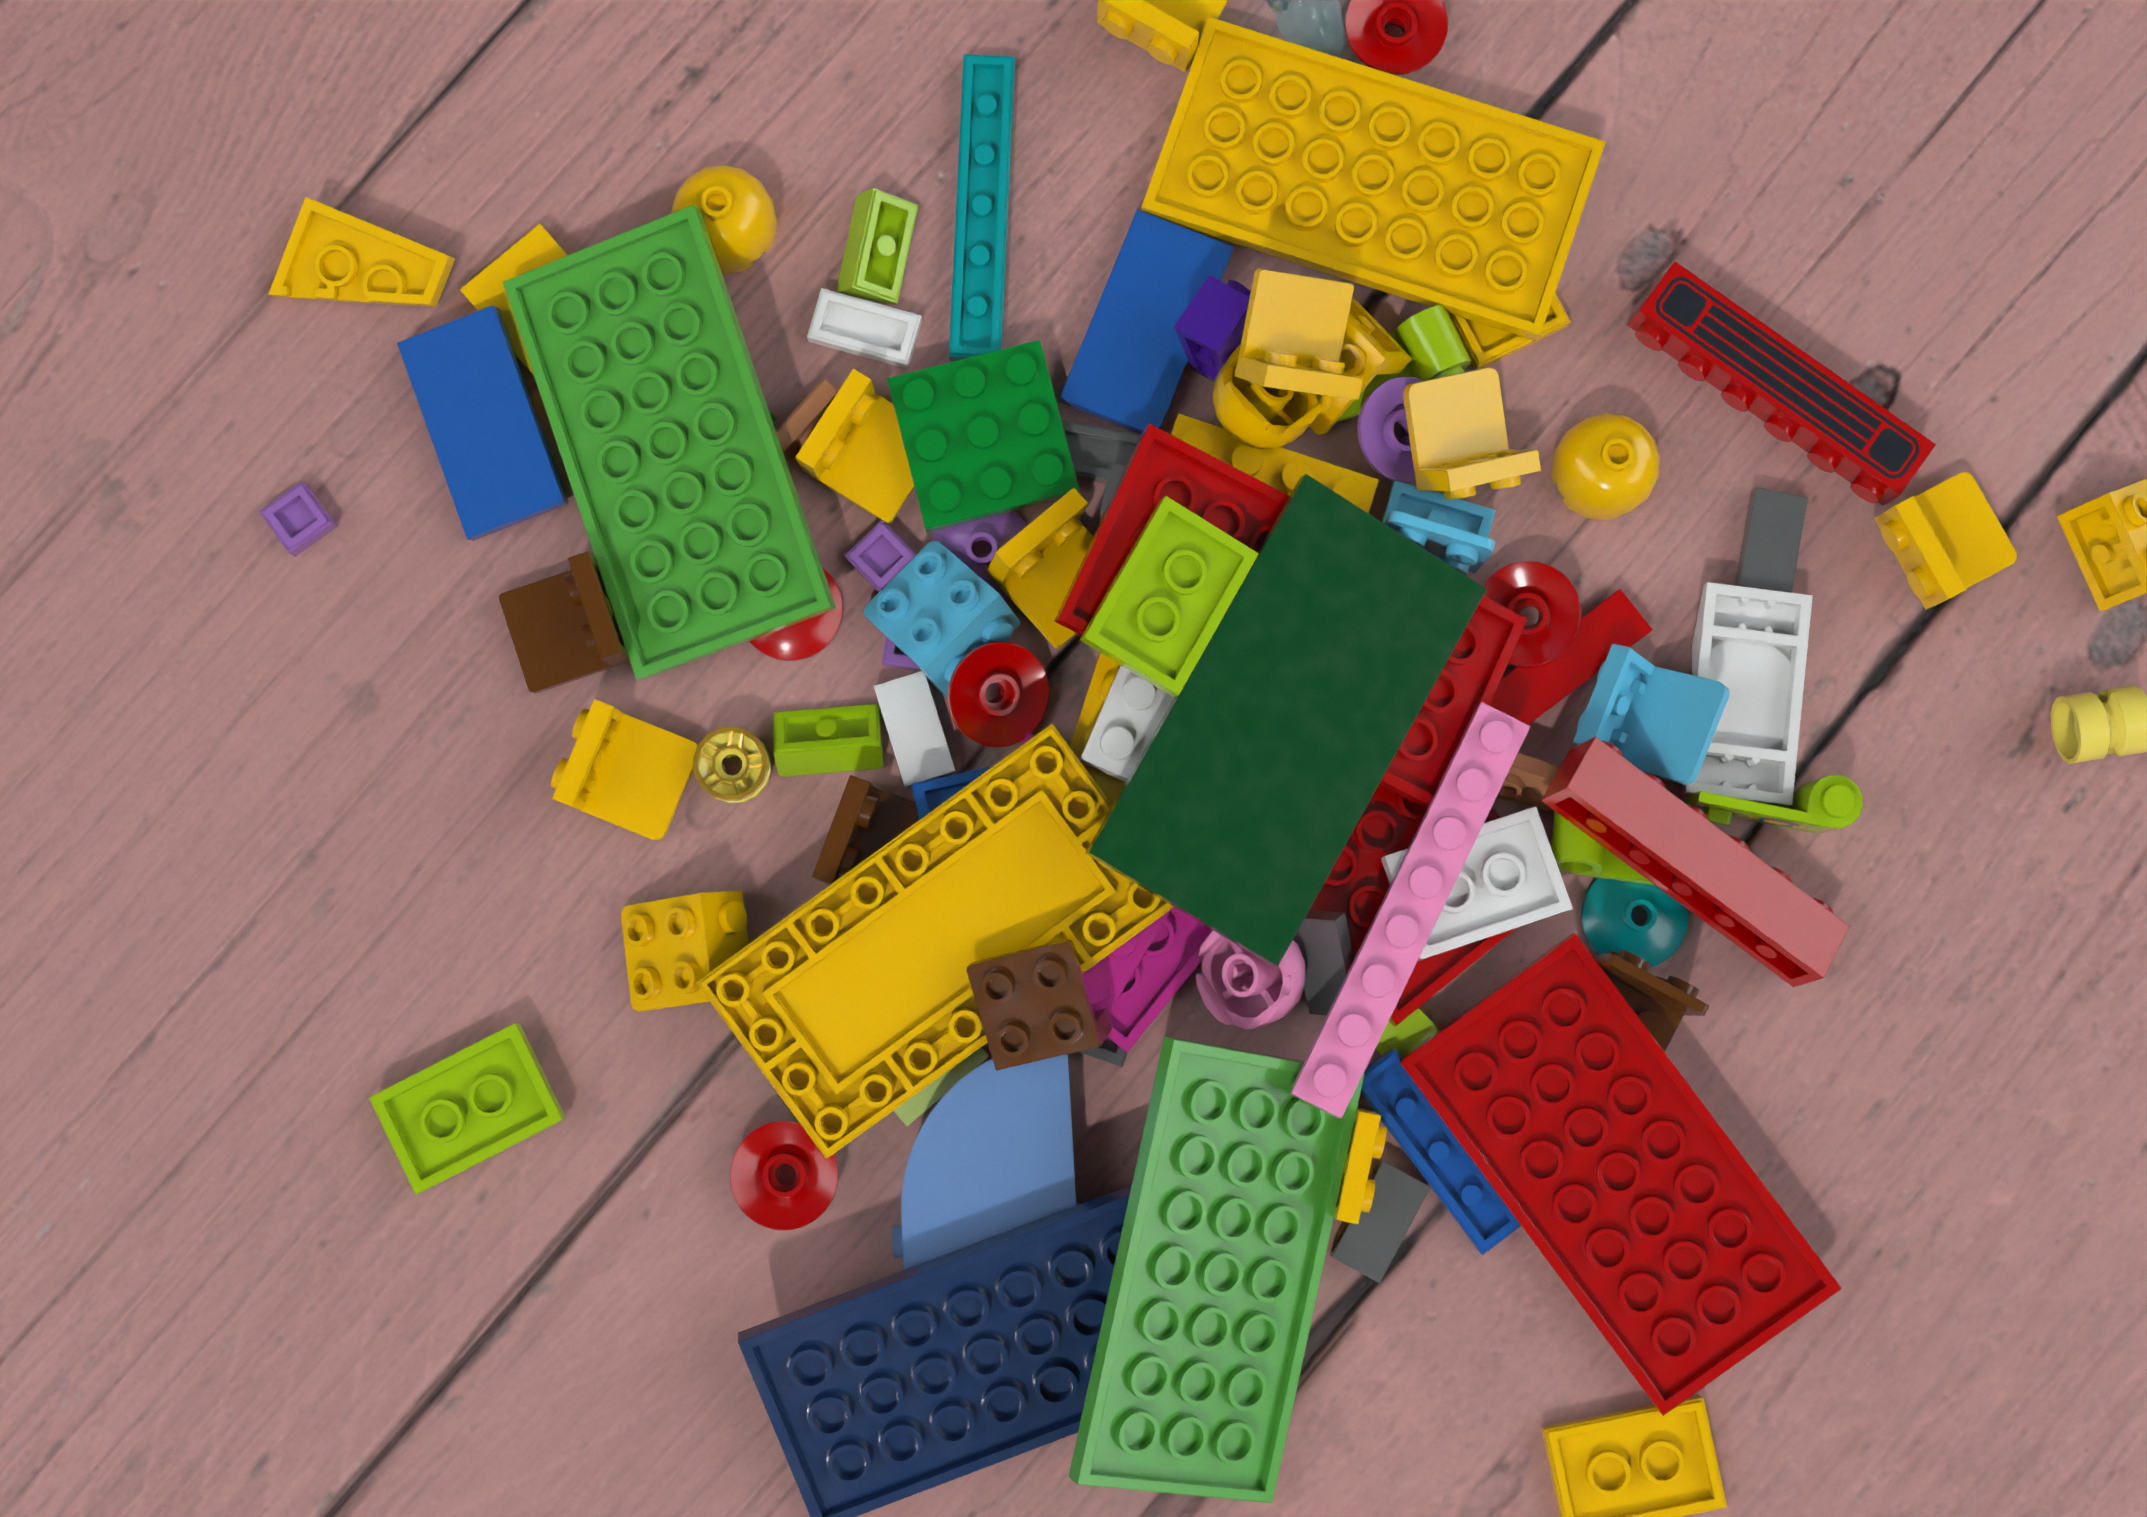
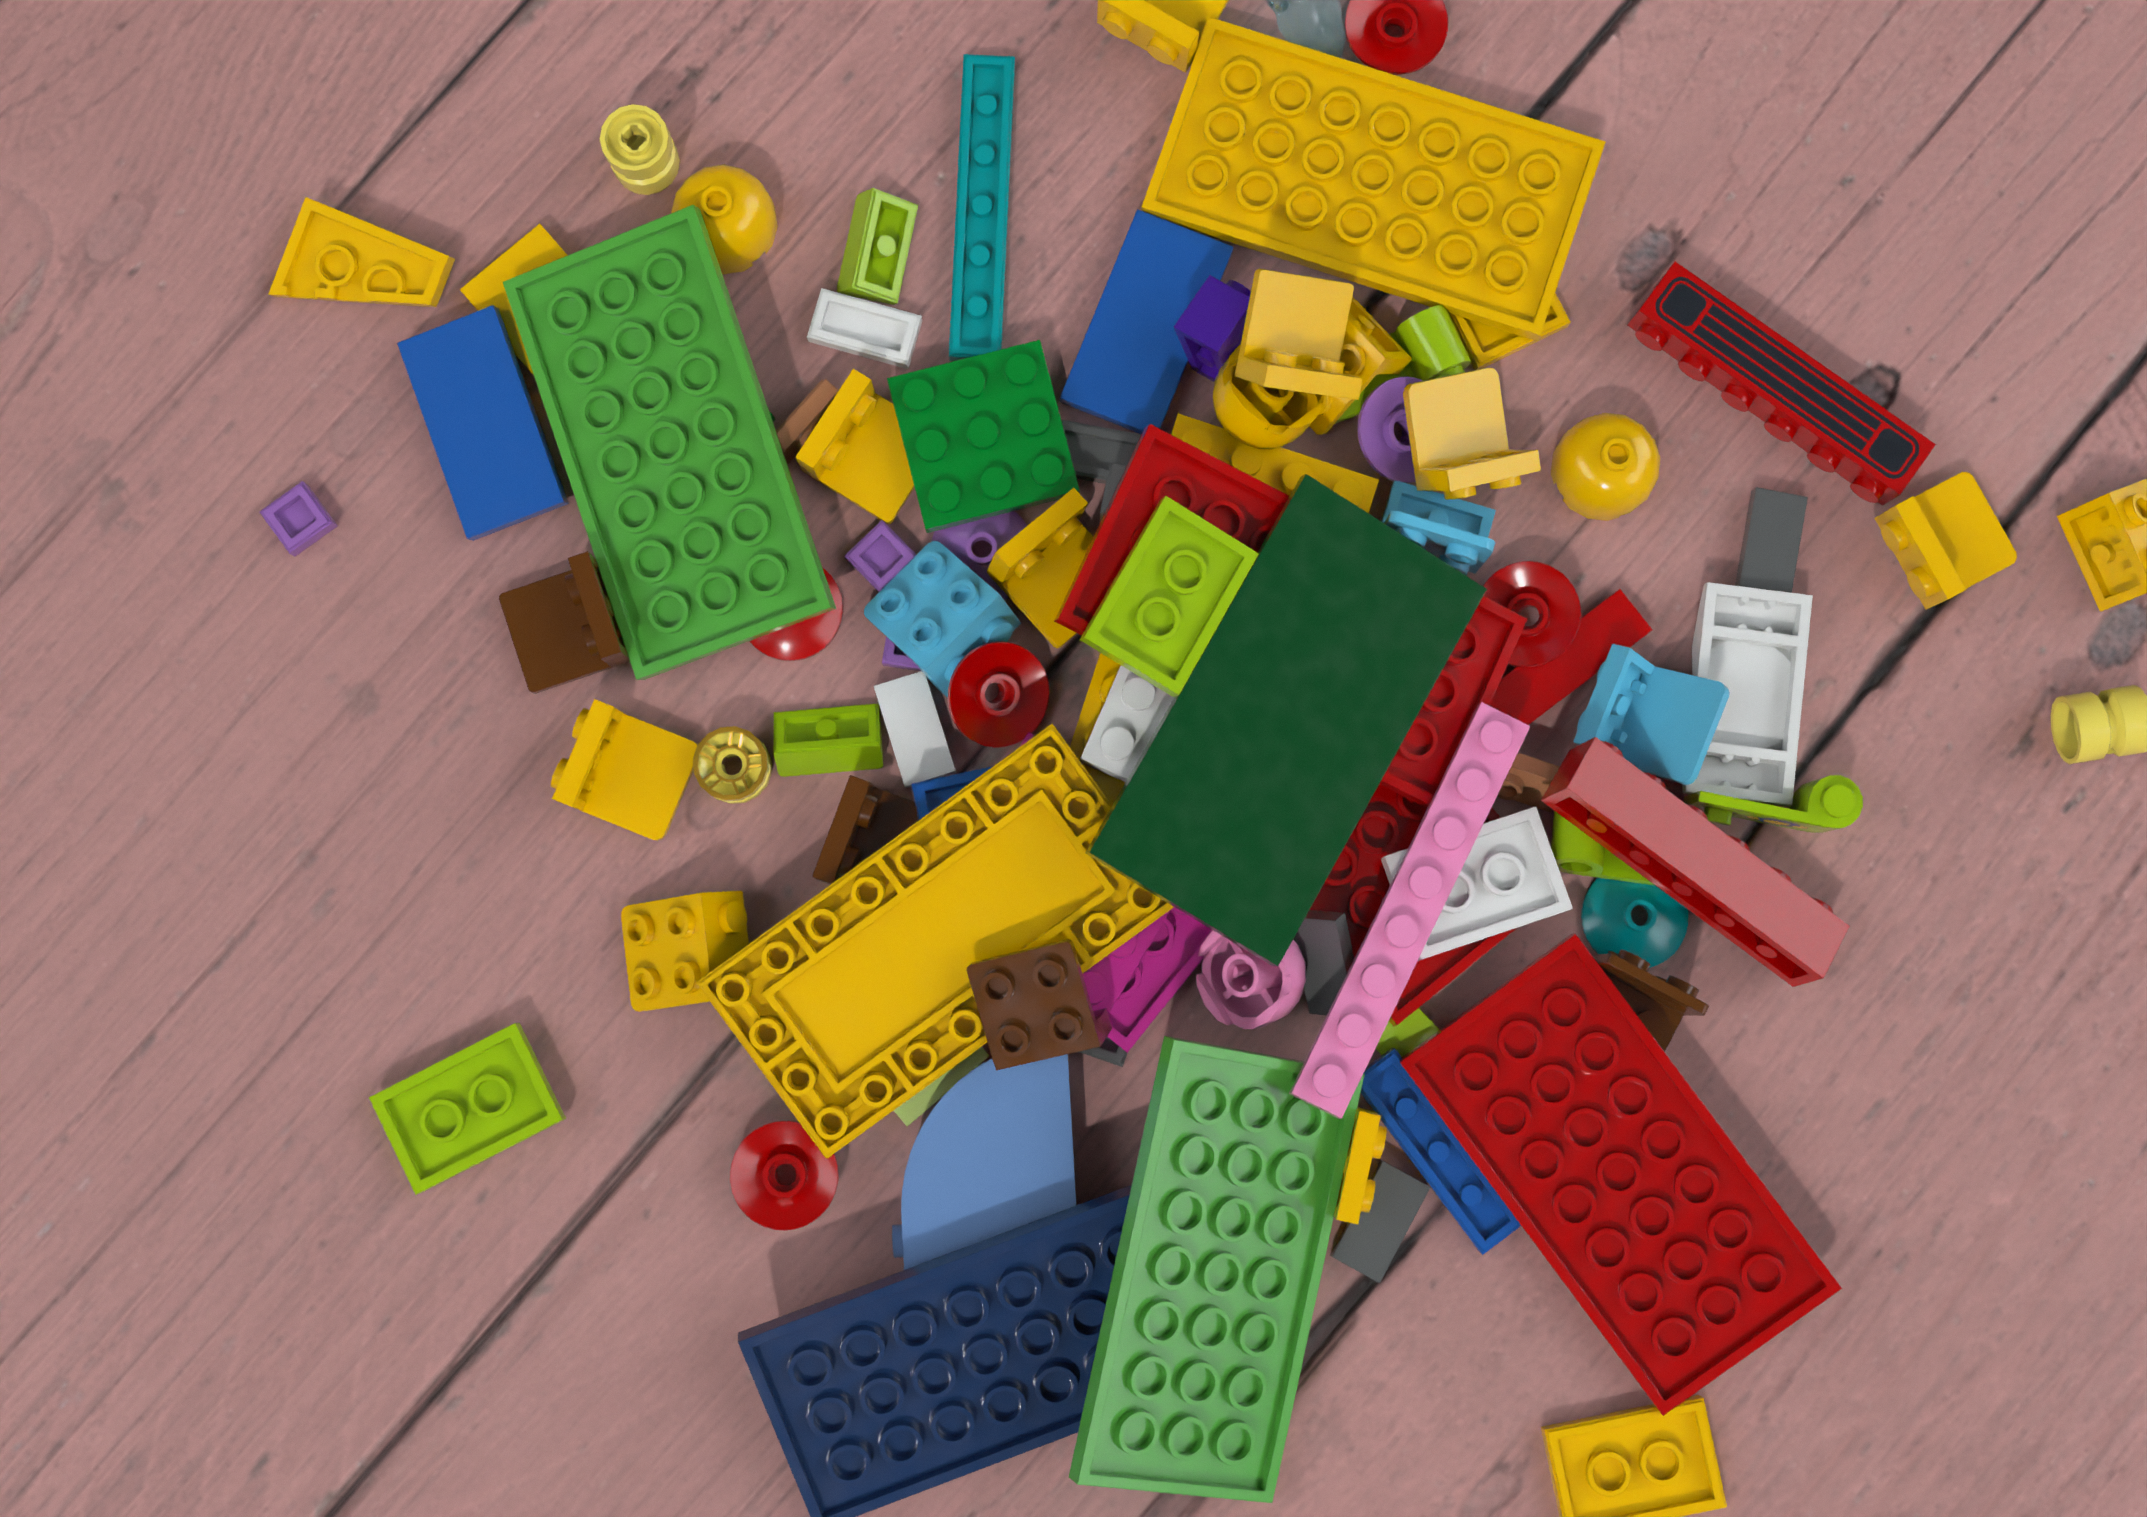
(639, 149): none -> light yellow wheel

